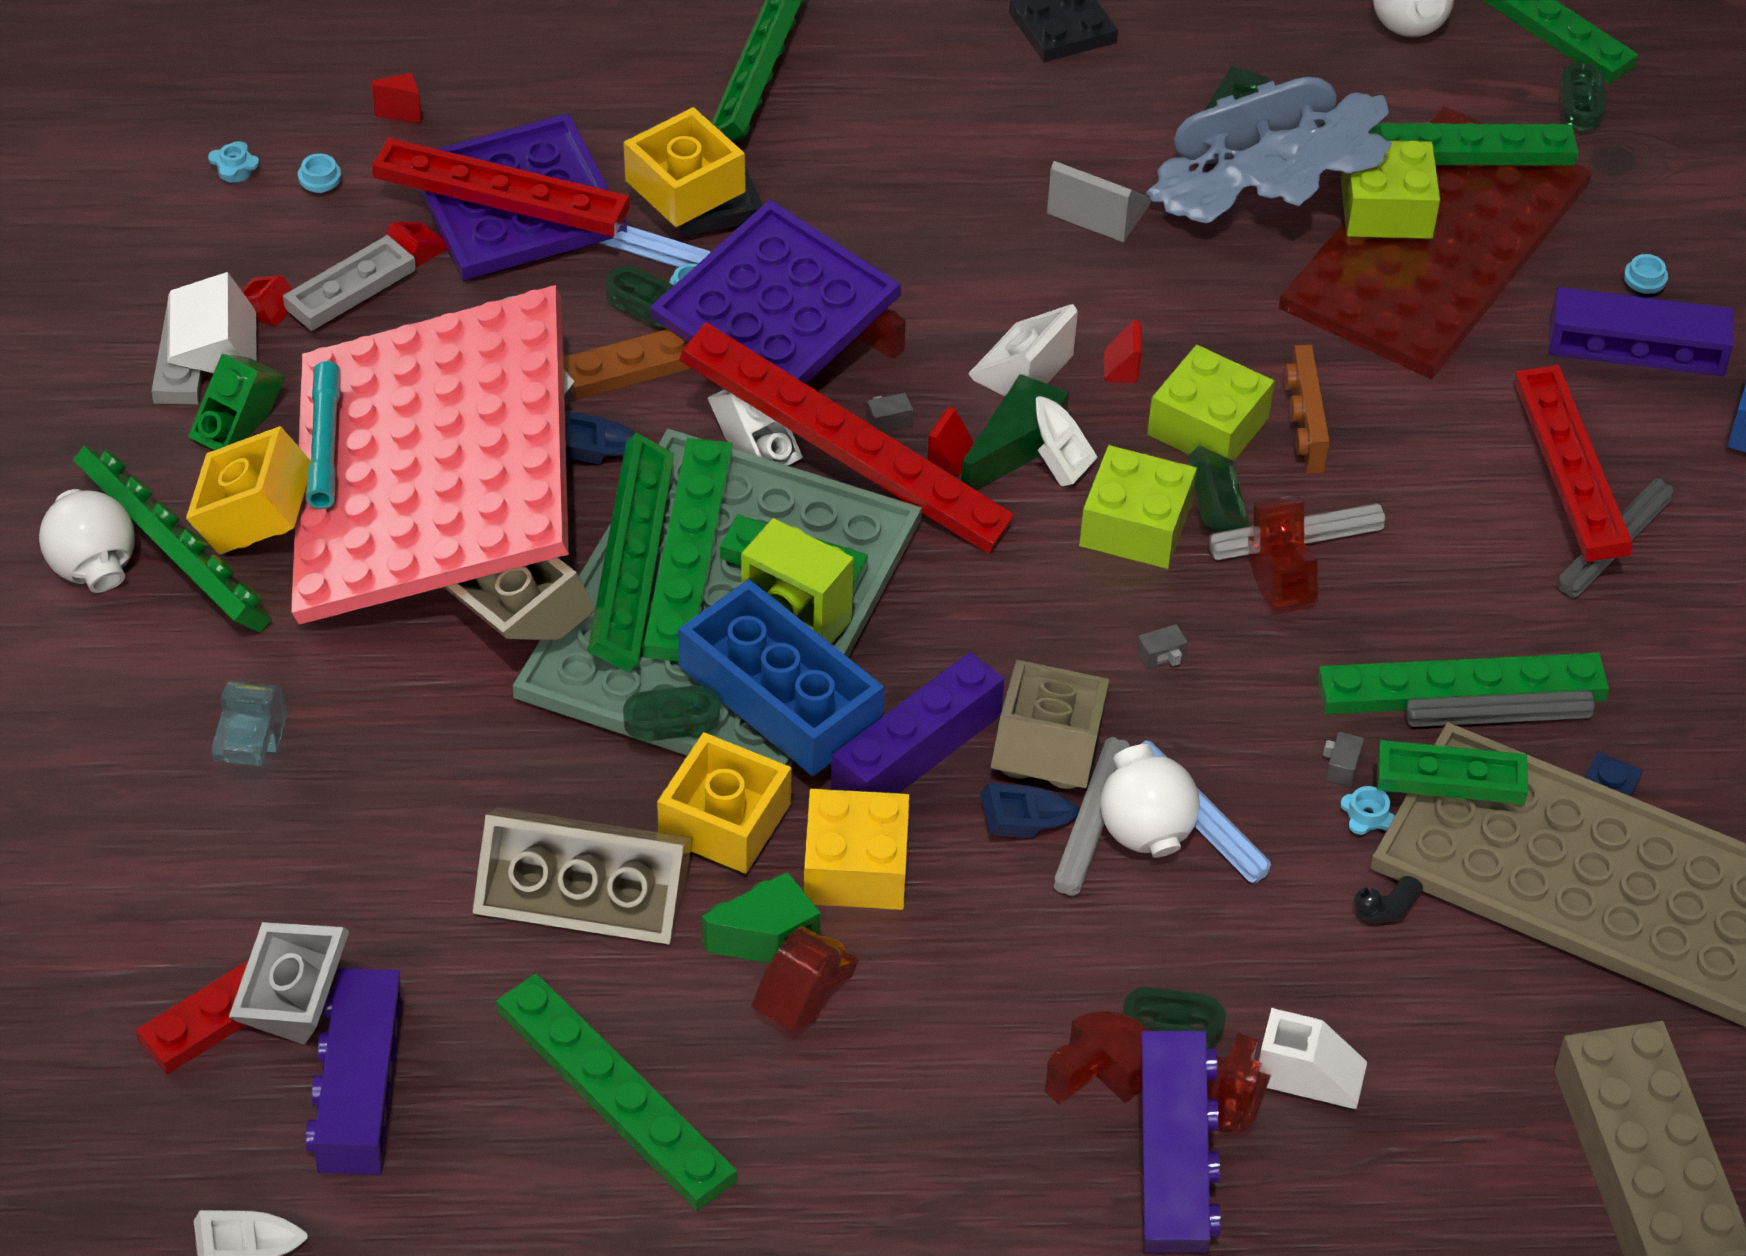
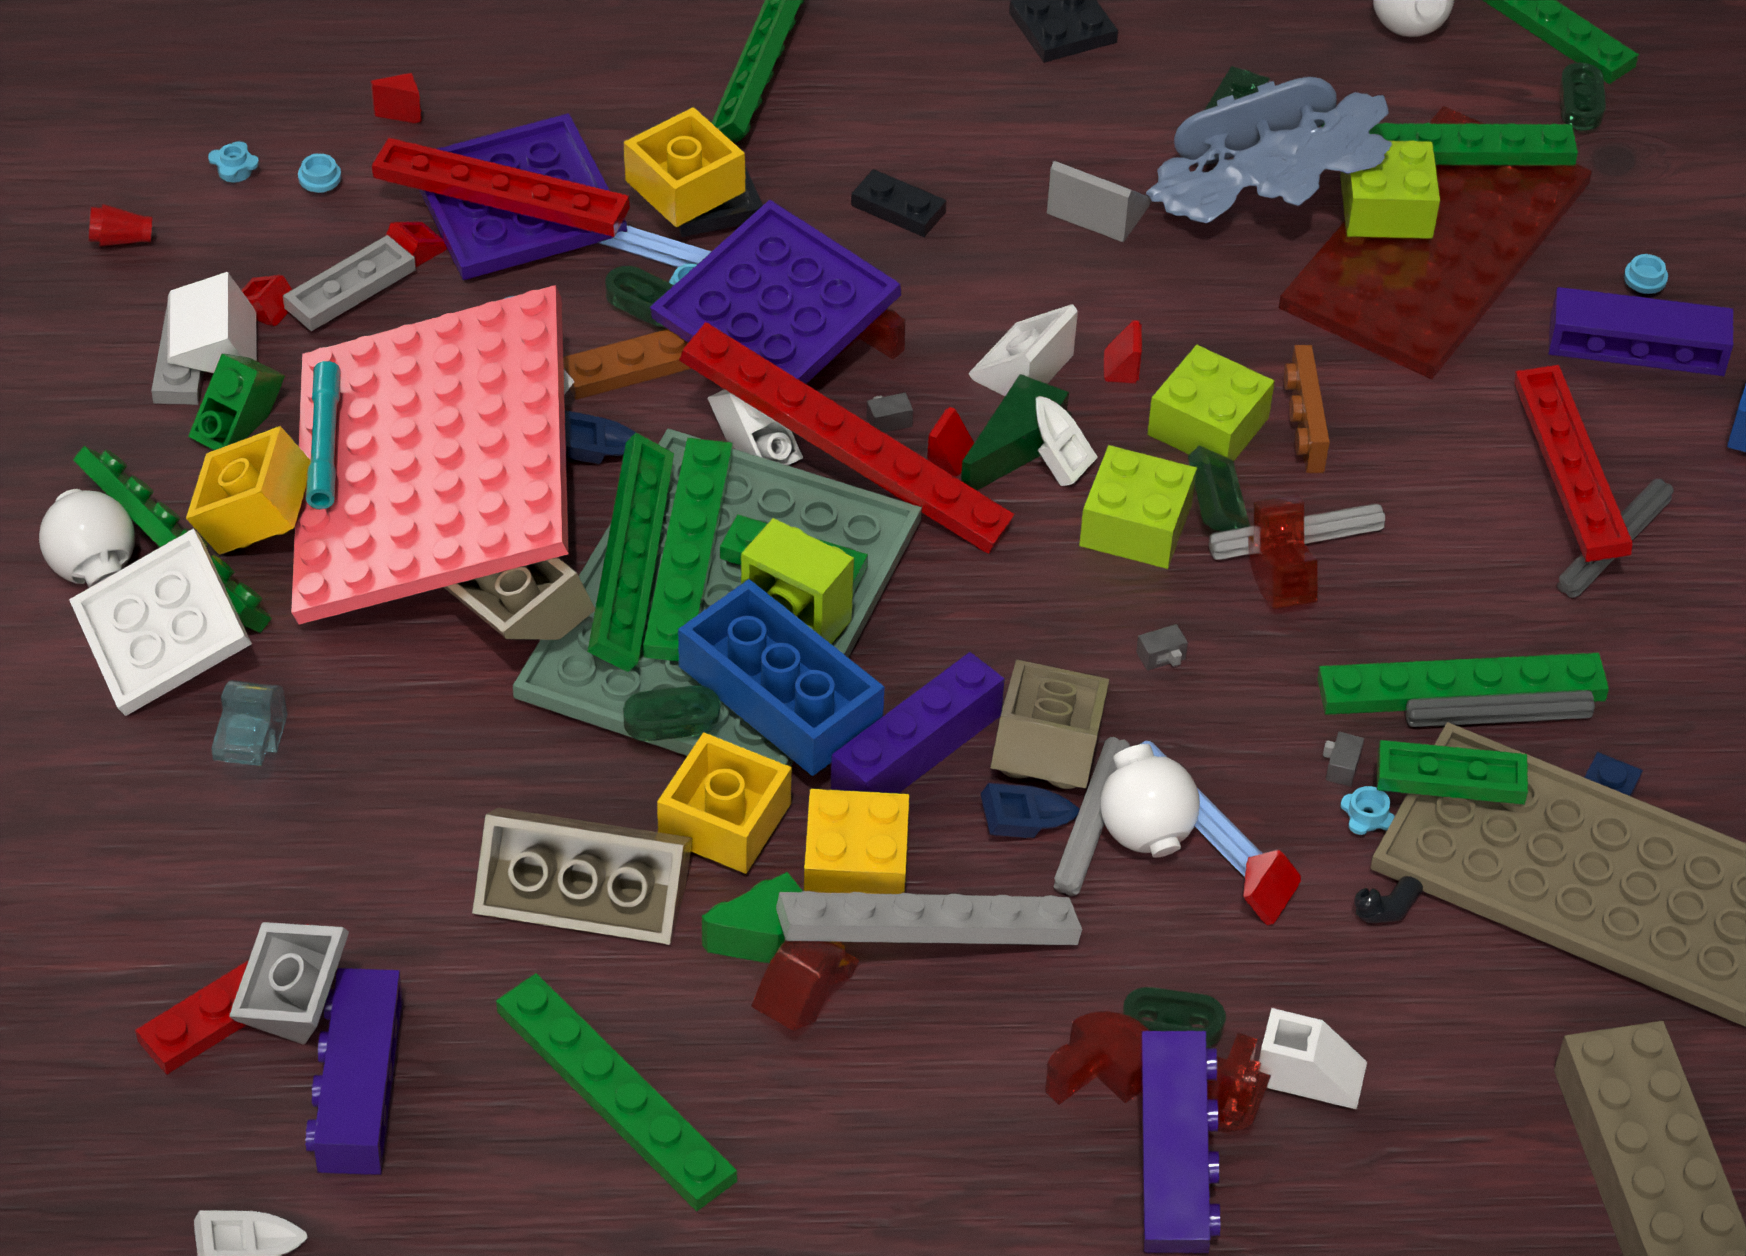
(118, 226): none -> red cone
(159, 622): none -> white plate
(898, 203): none -> black plate
(928, 918): none -> light grey plate
(1270, 884): none -> red slope

